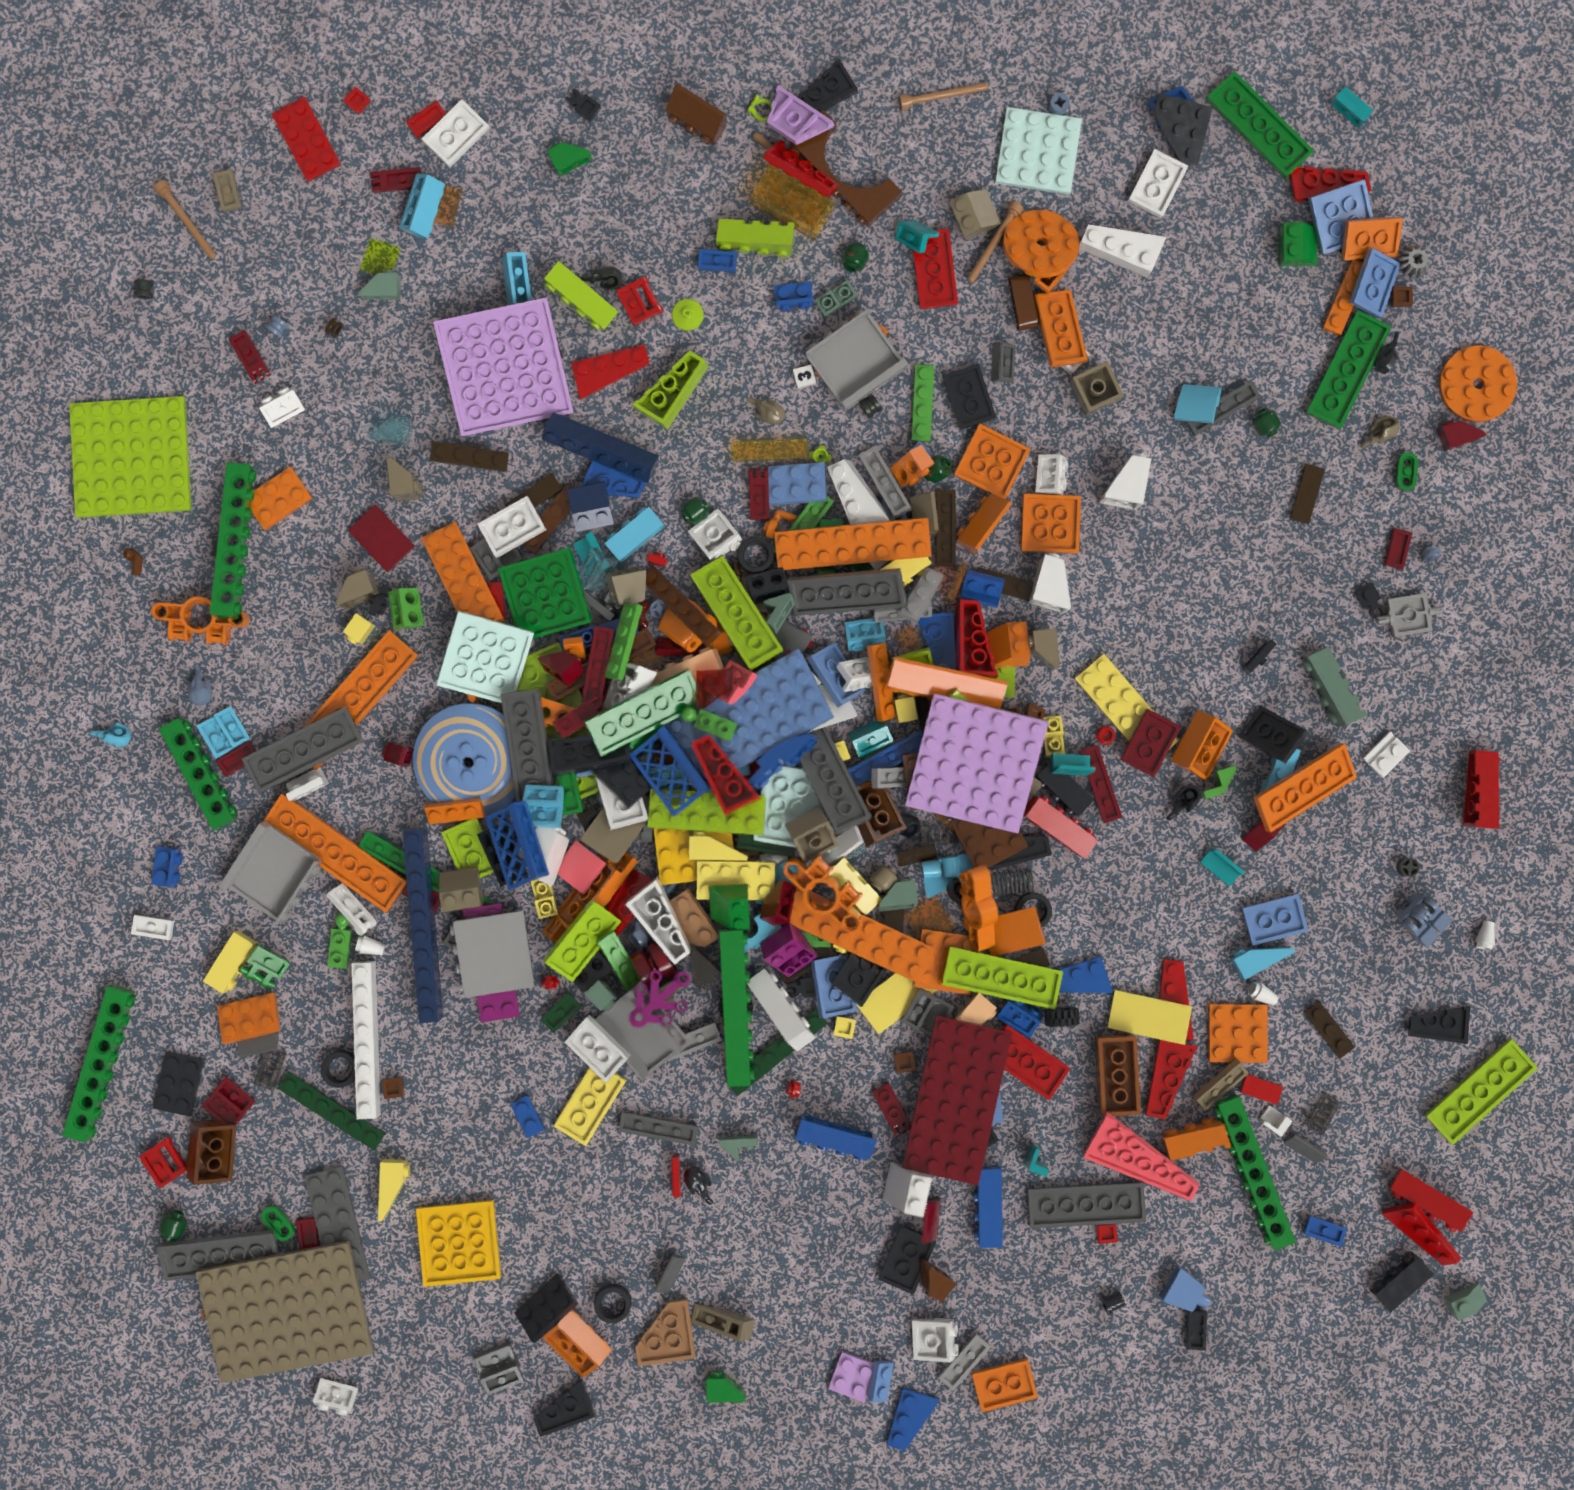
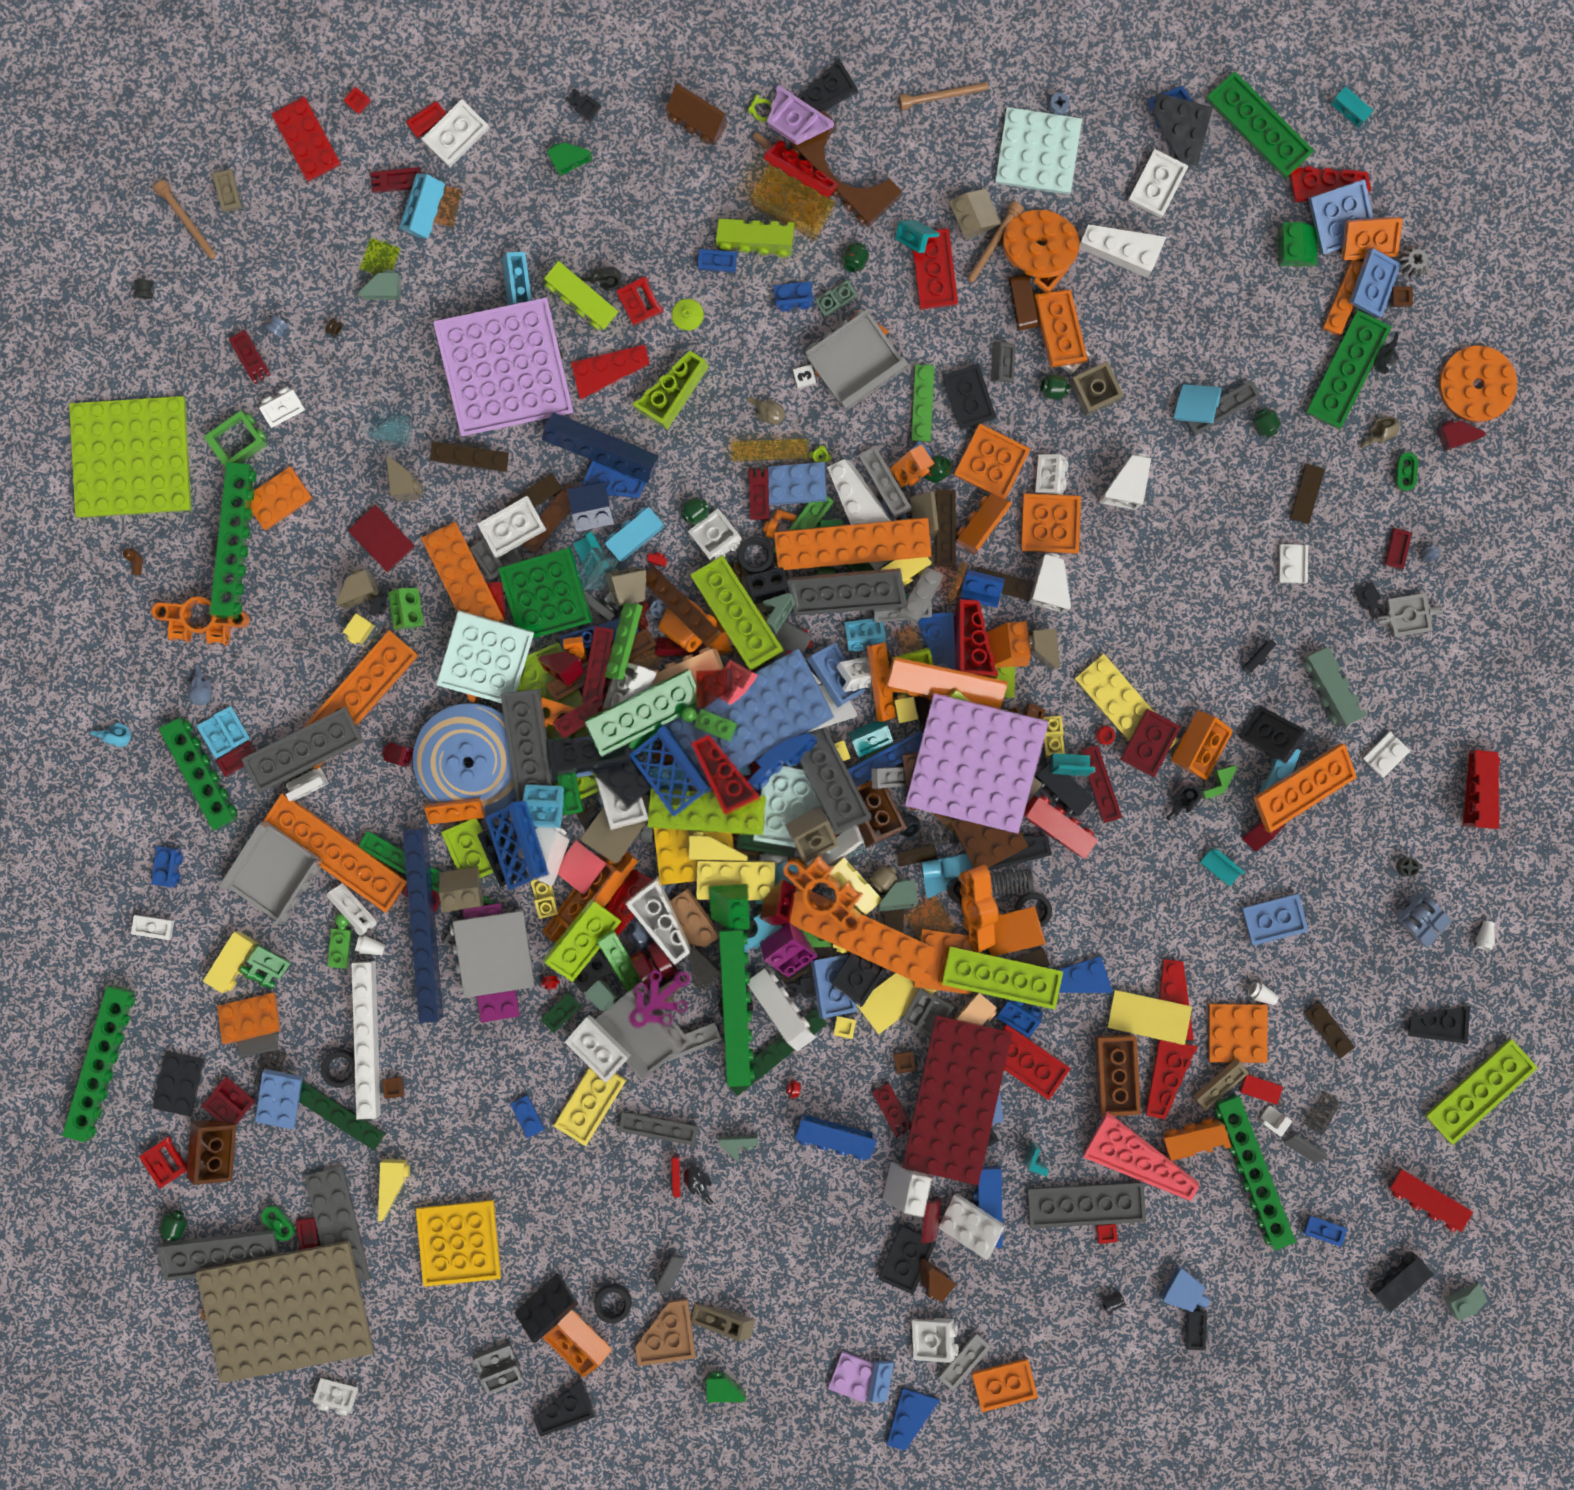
(247, 452): none -> bright green window
(279, 1099): none -> medium blue plate
(870, 406): pearl dark grey wheel -> none
(971, 1226): none -> white plate
(1054, 387): none -> dark green head
(1062, 1017): black tyre -> none
(1251, 961): medium azure slope -> none
(1293, 563): none -> white plate
(1422, 1231): red wing -> none

